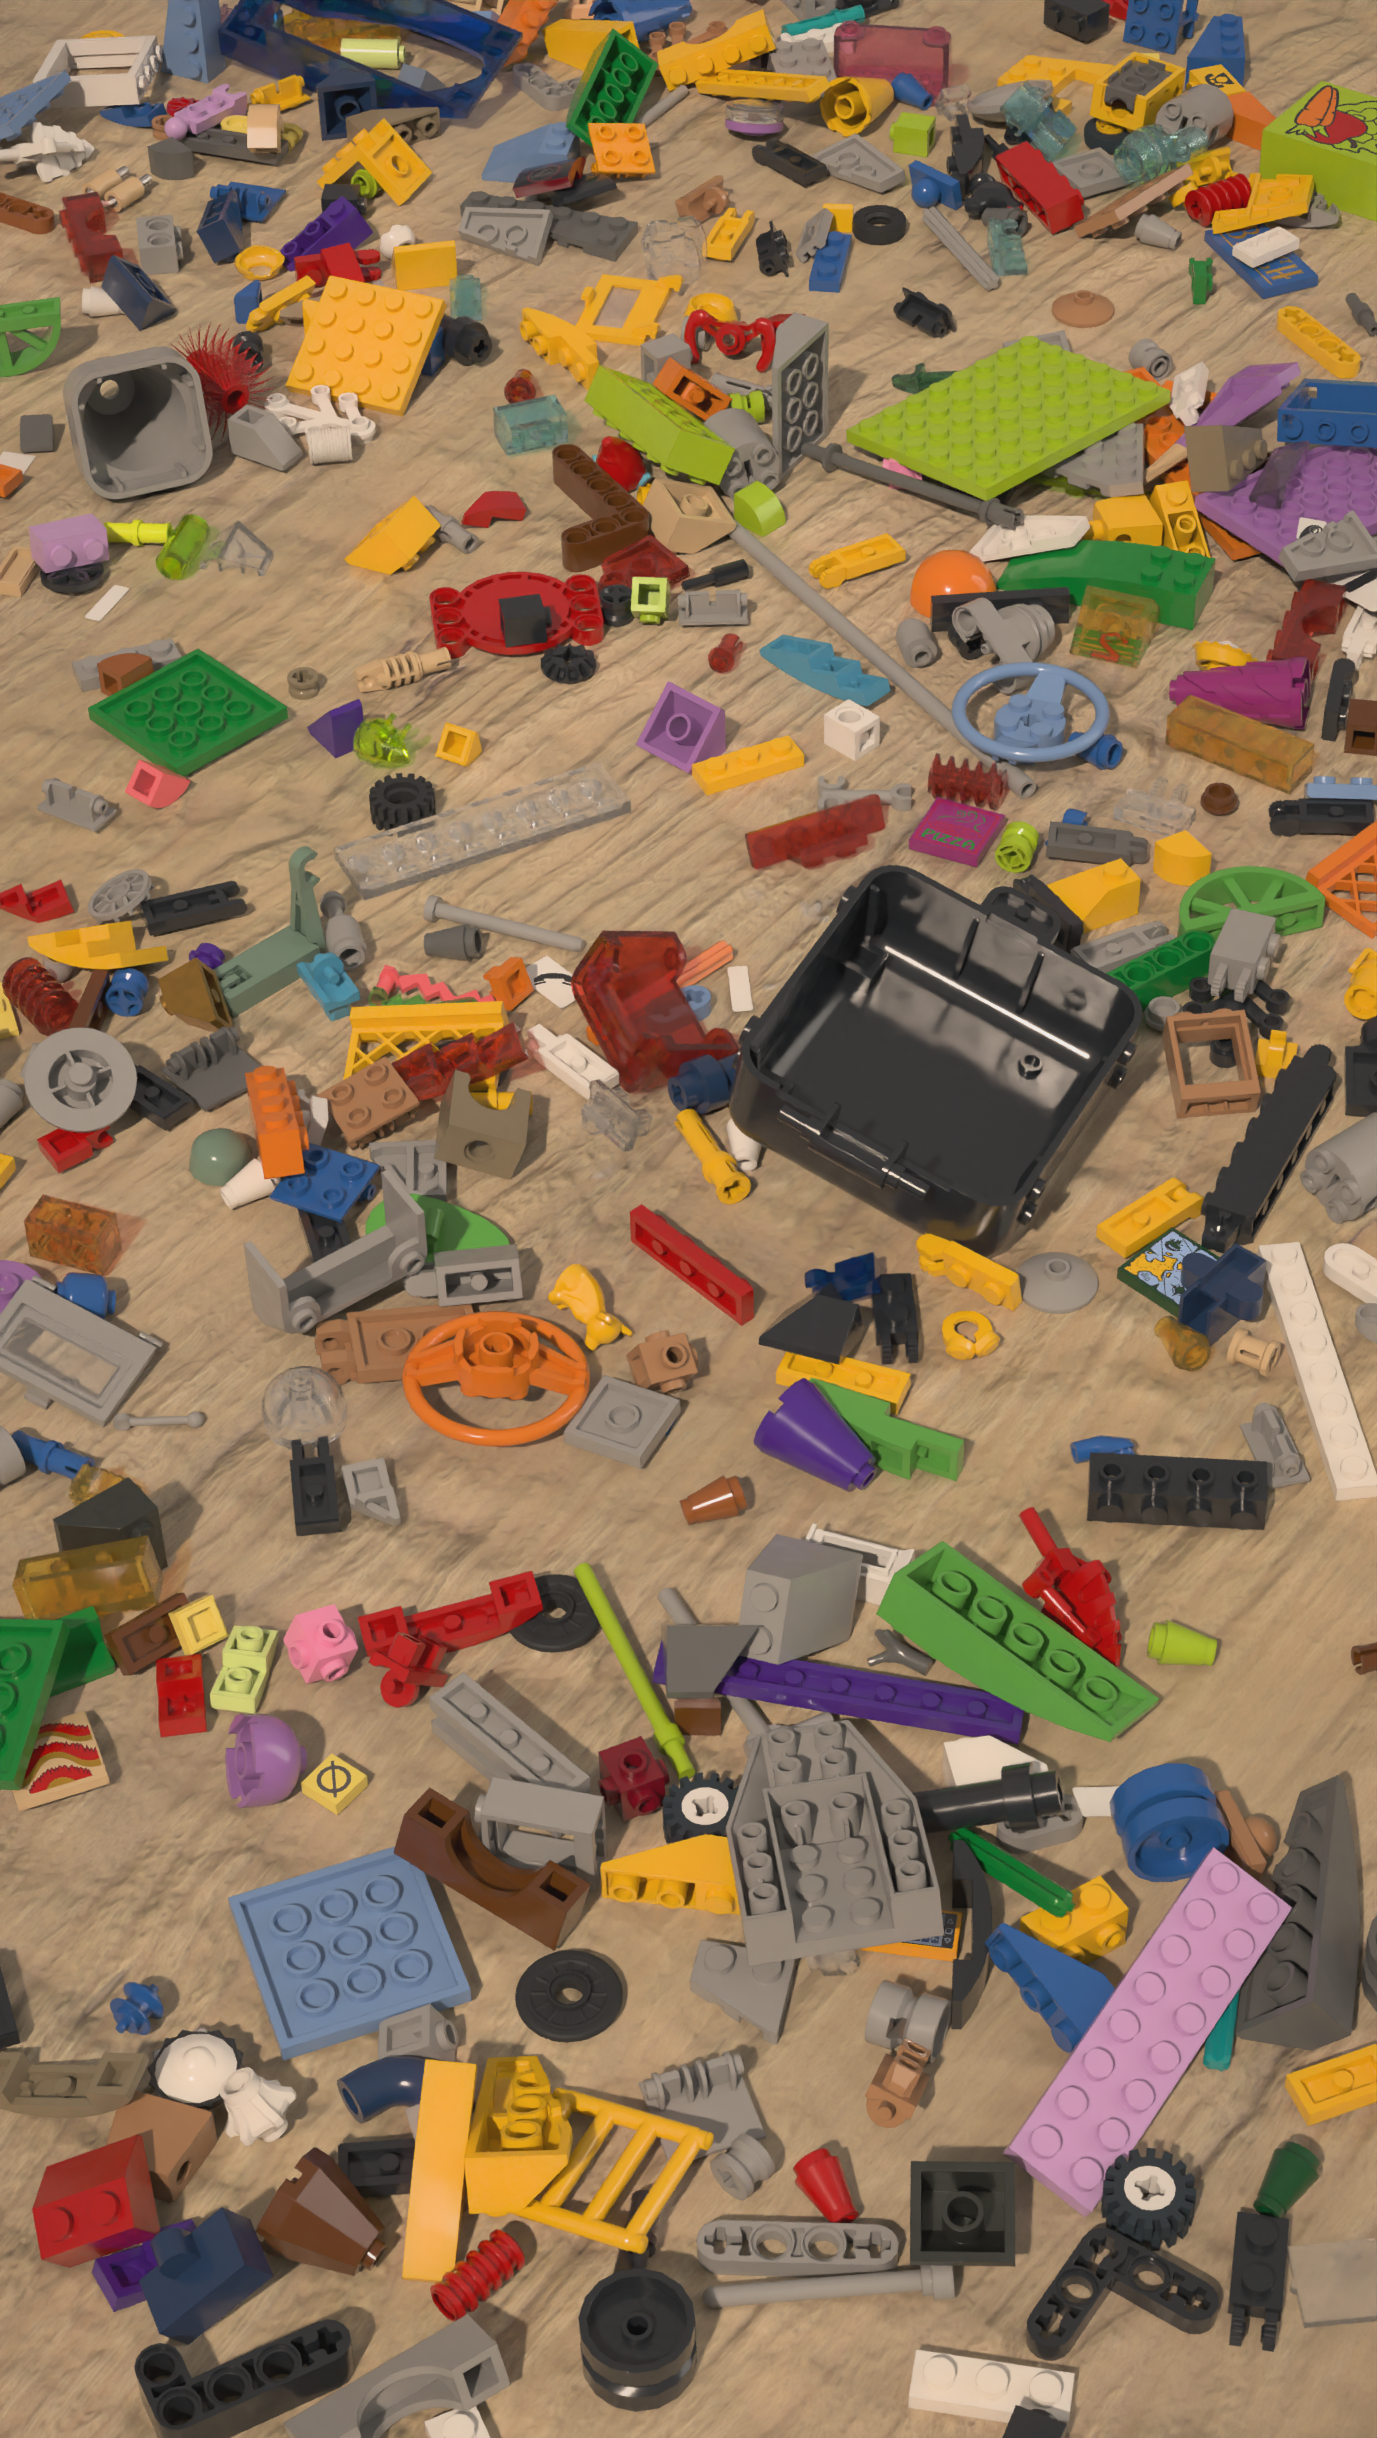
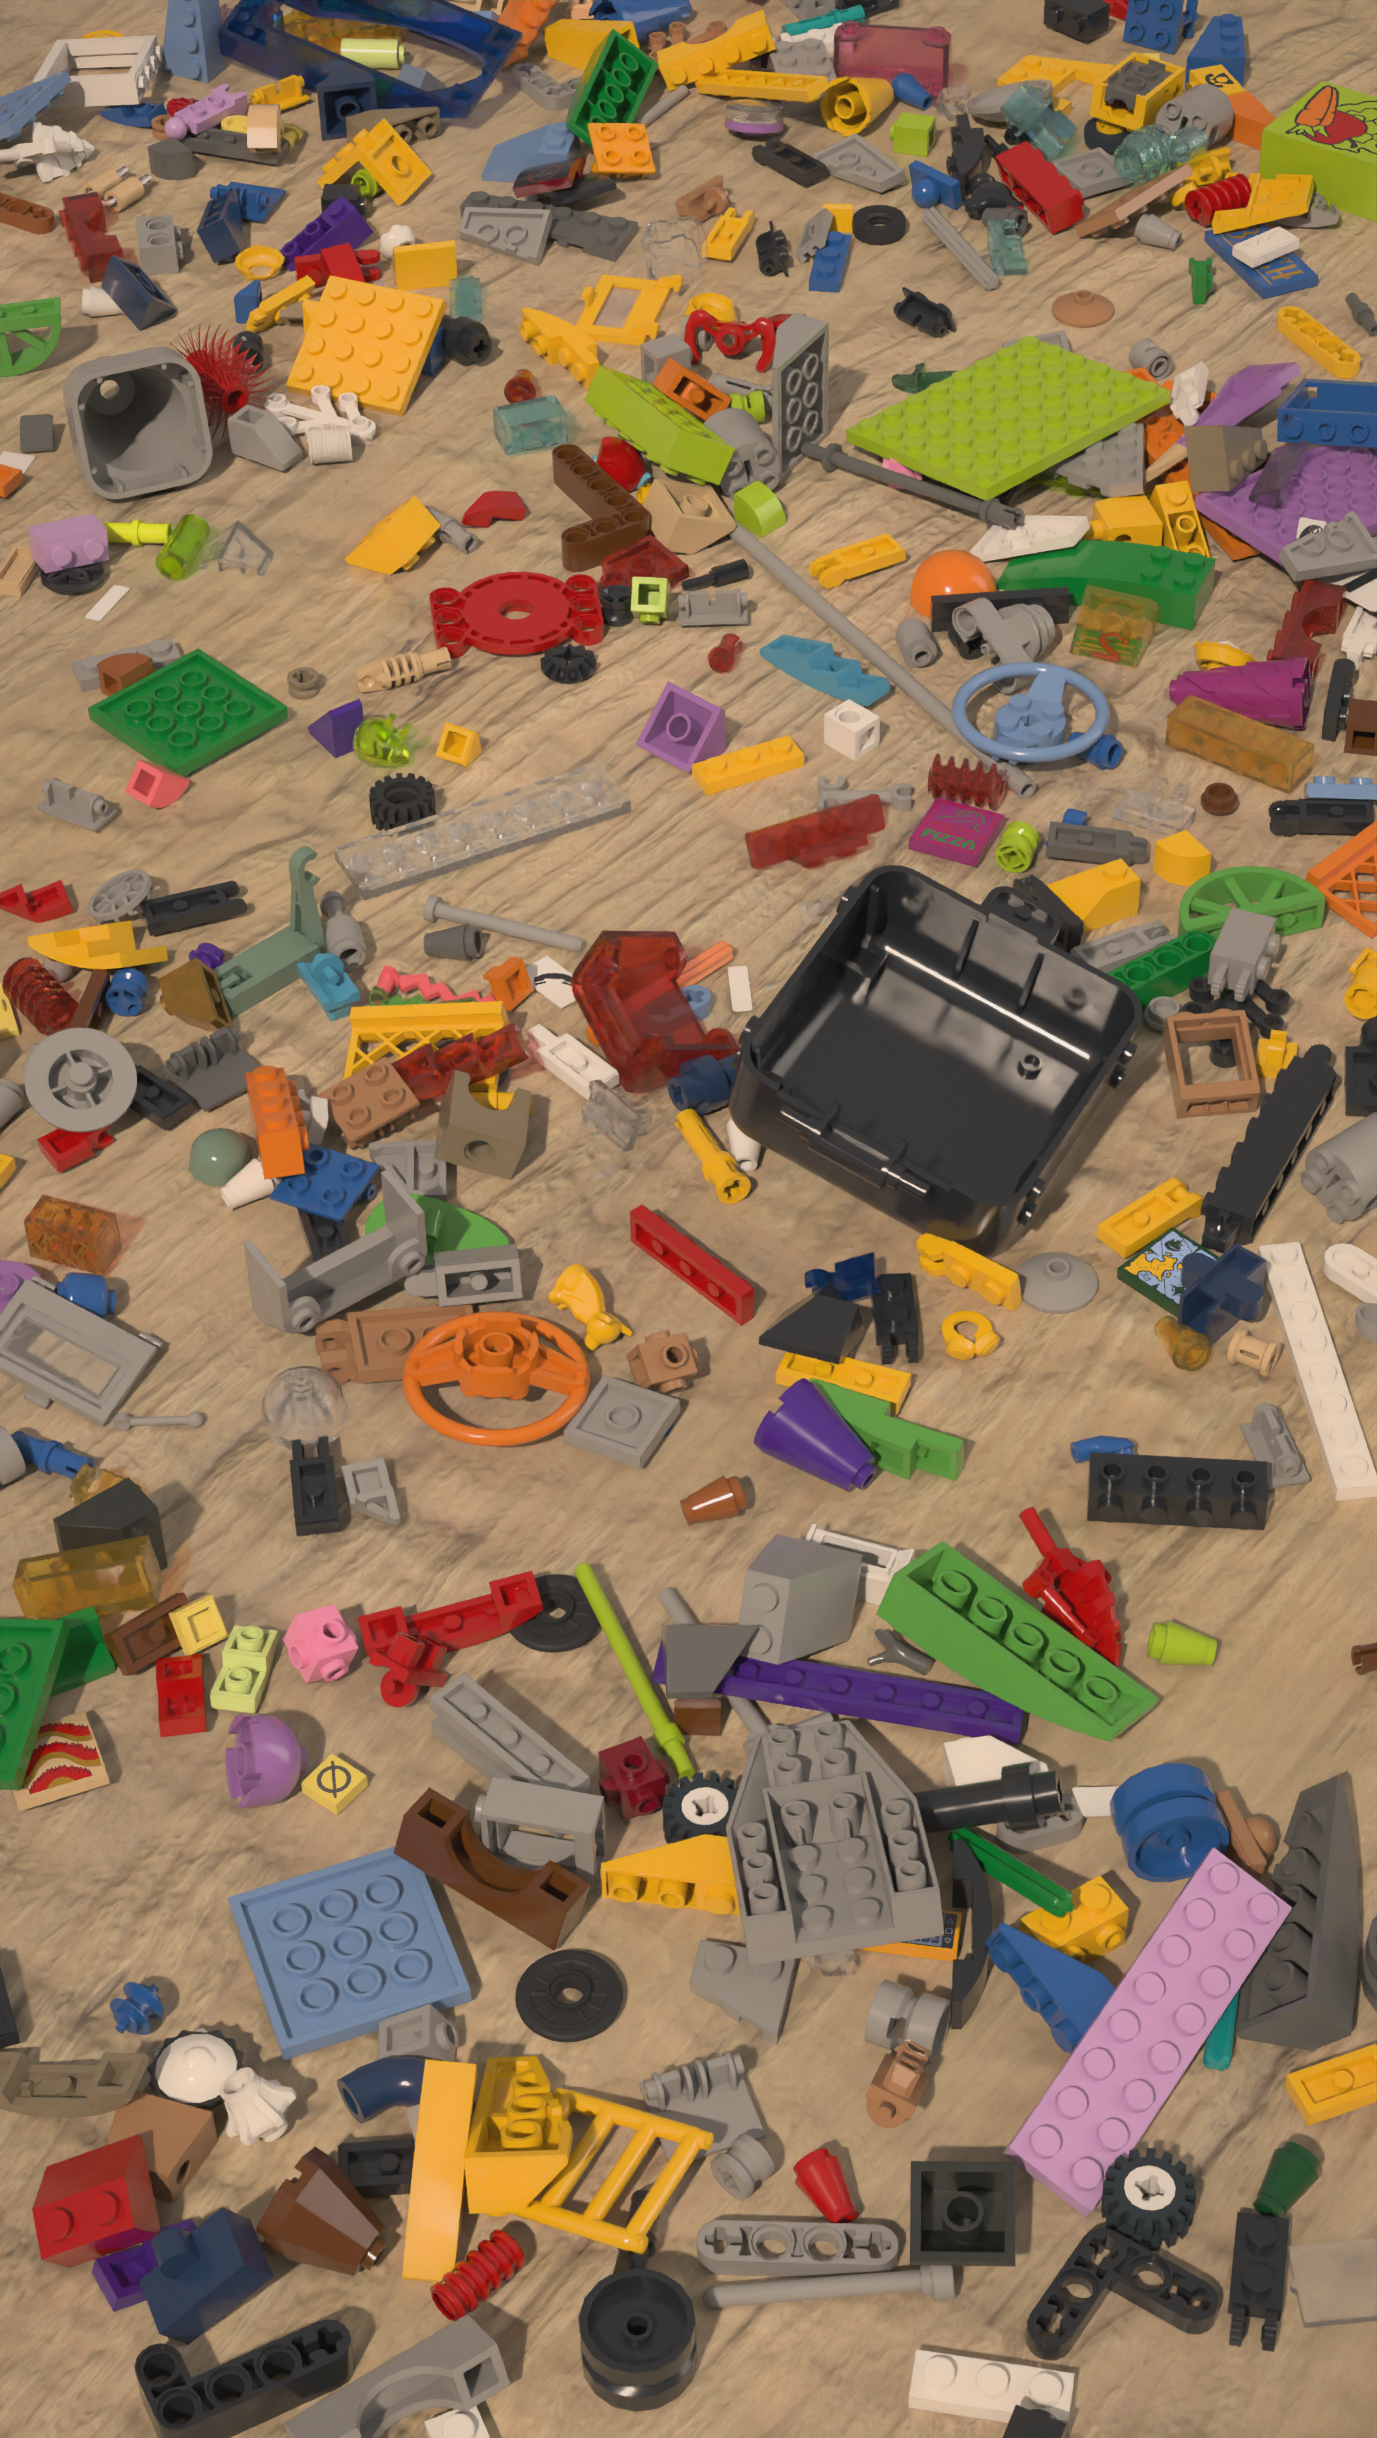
(524, 620): black brick -> none

